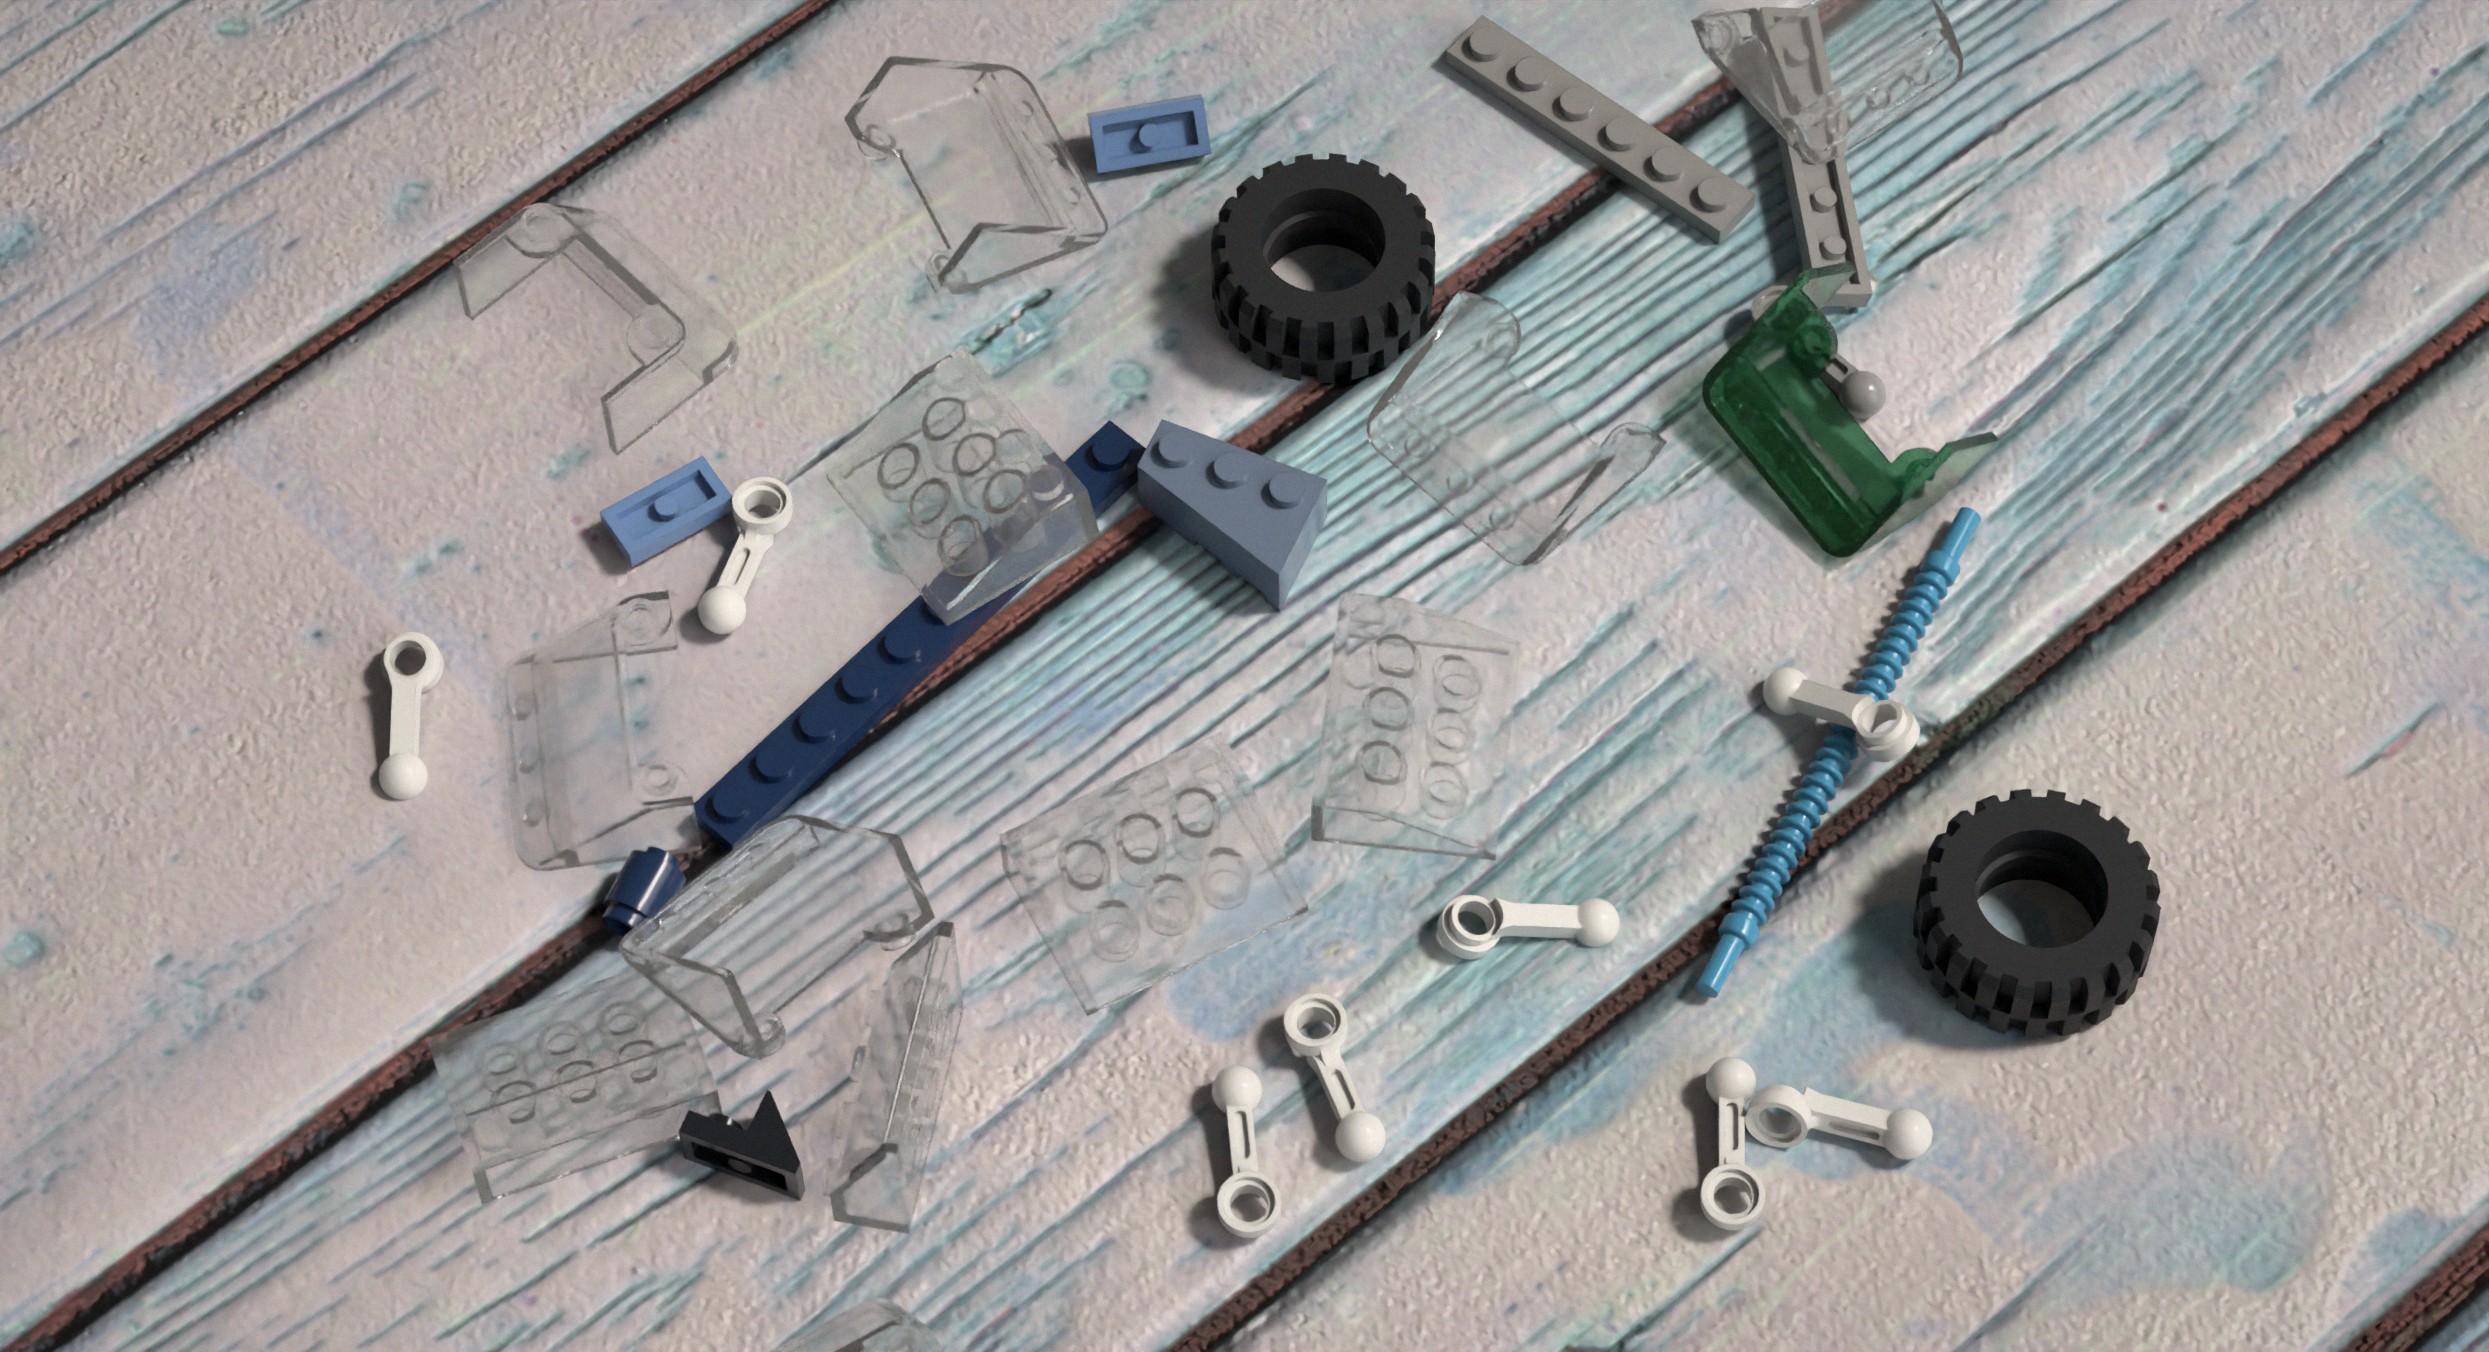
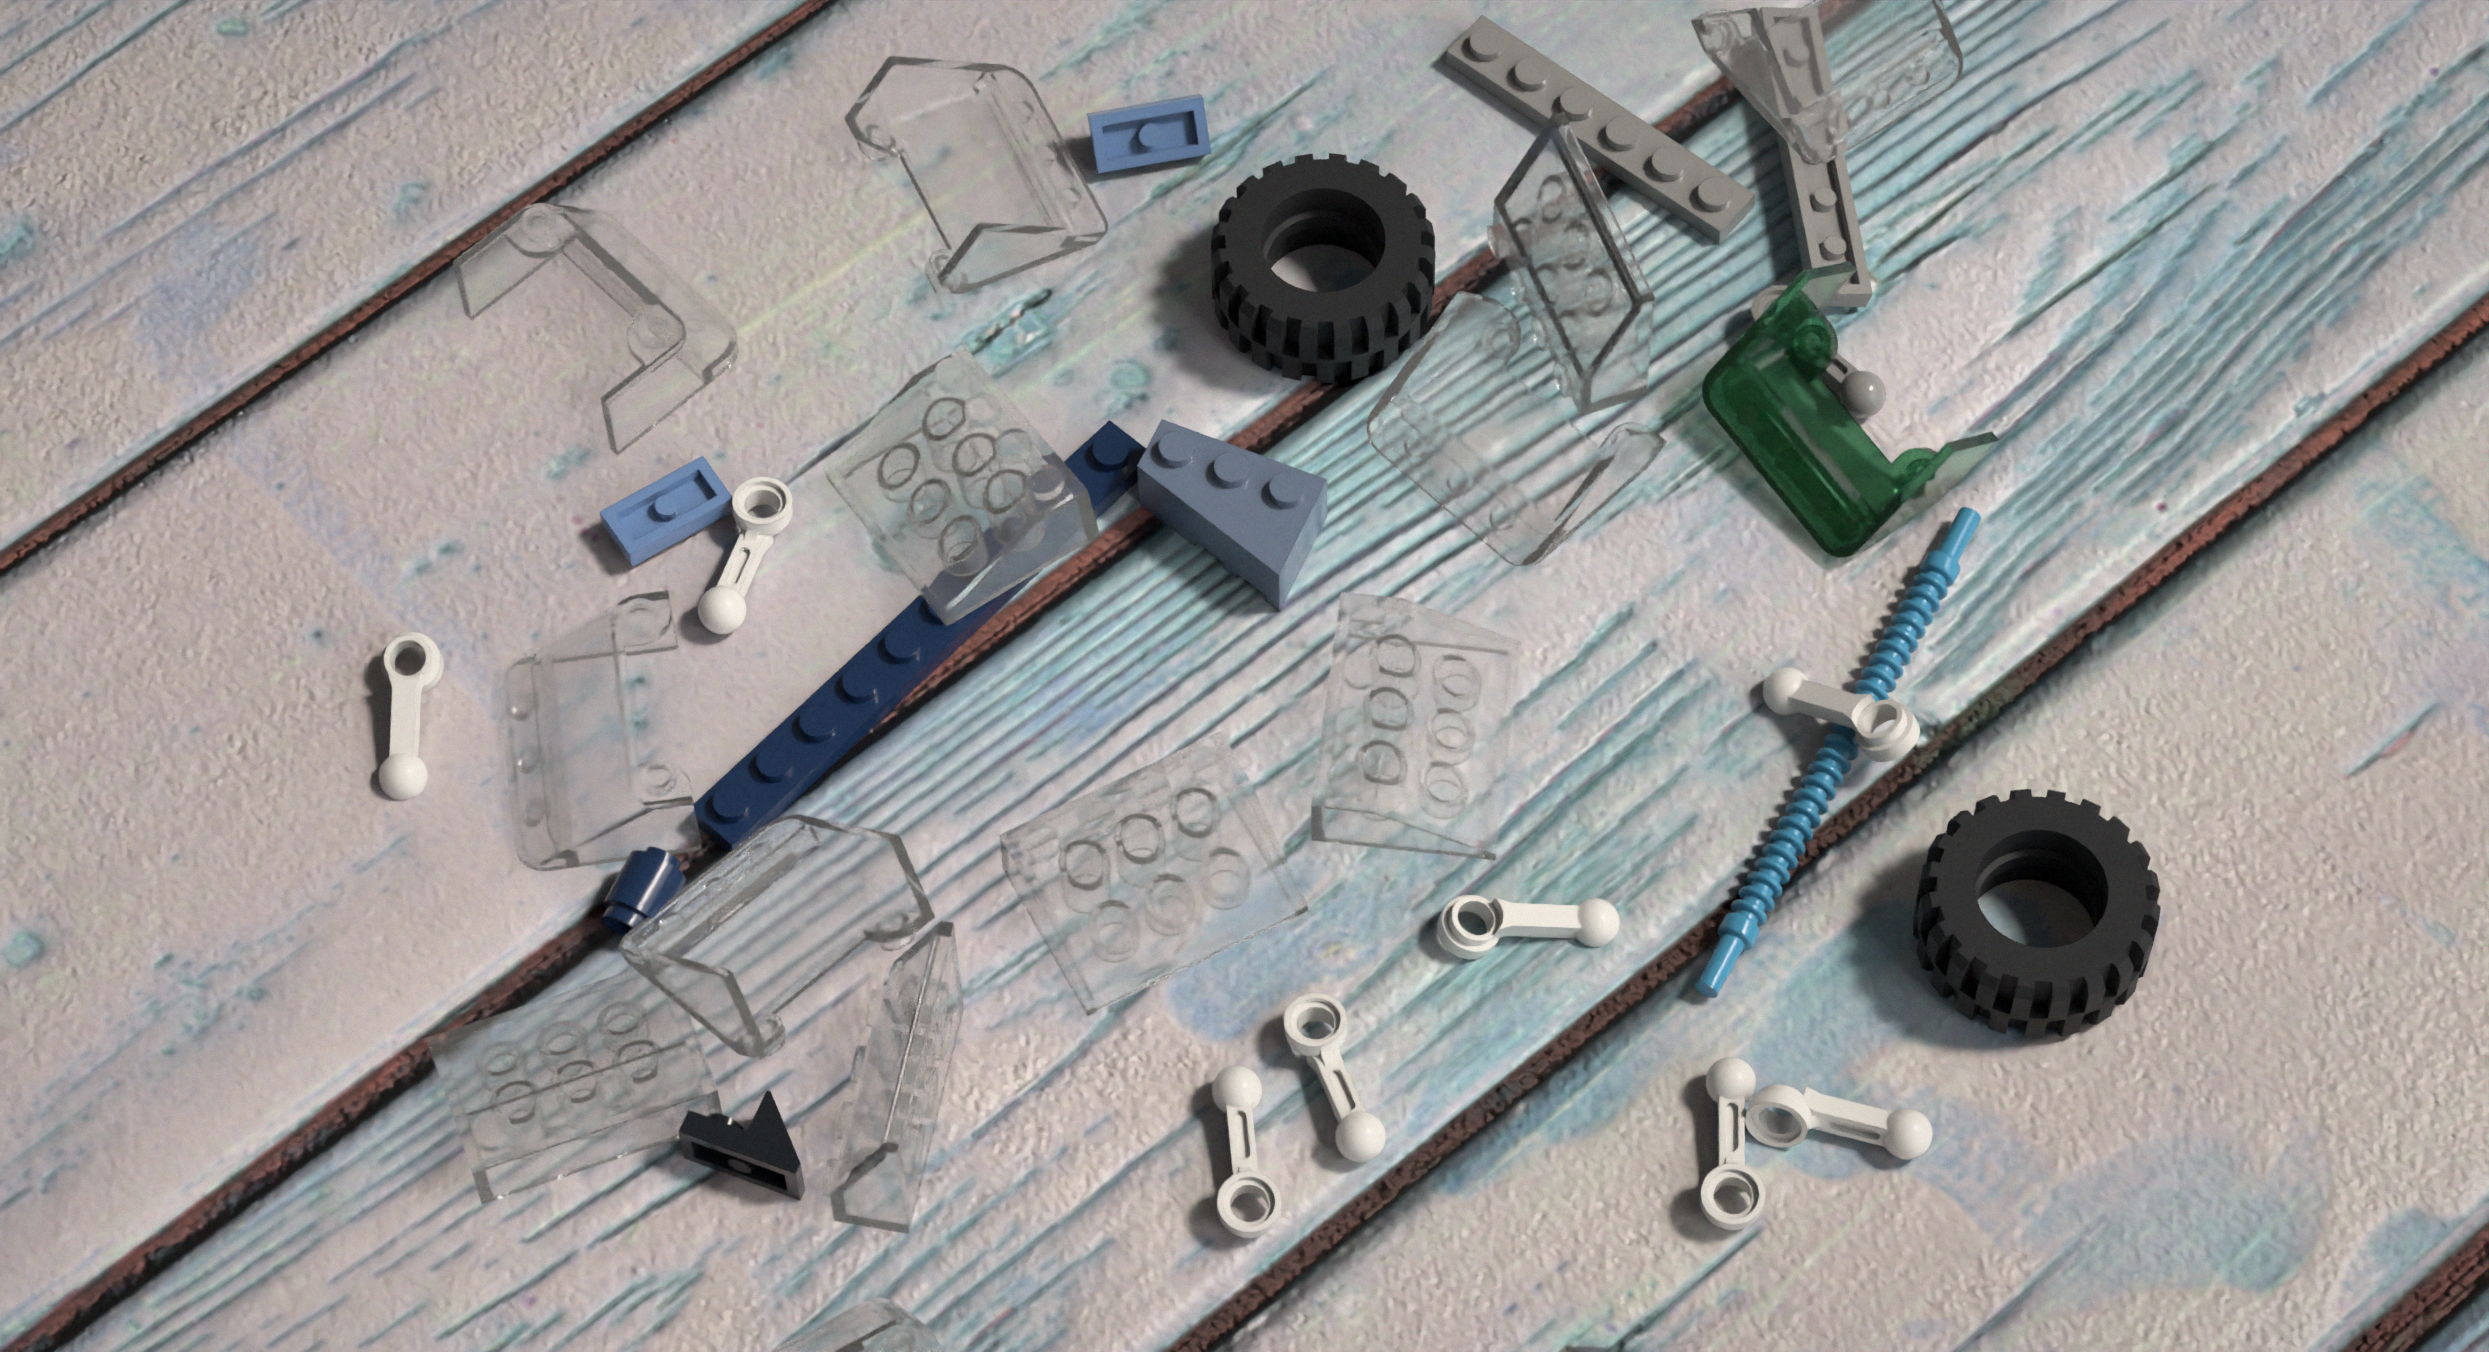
(1574, 272): none -> clear slope

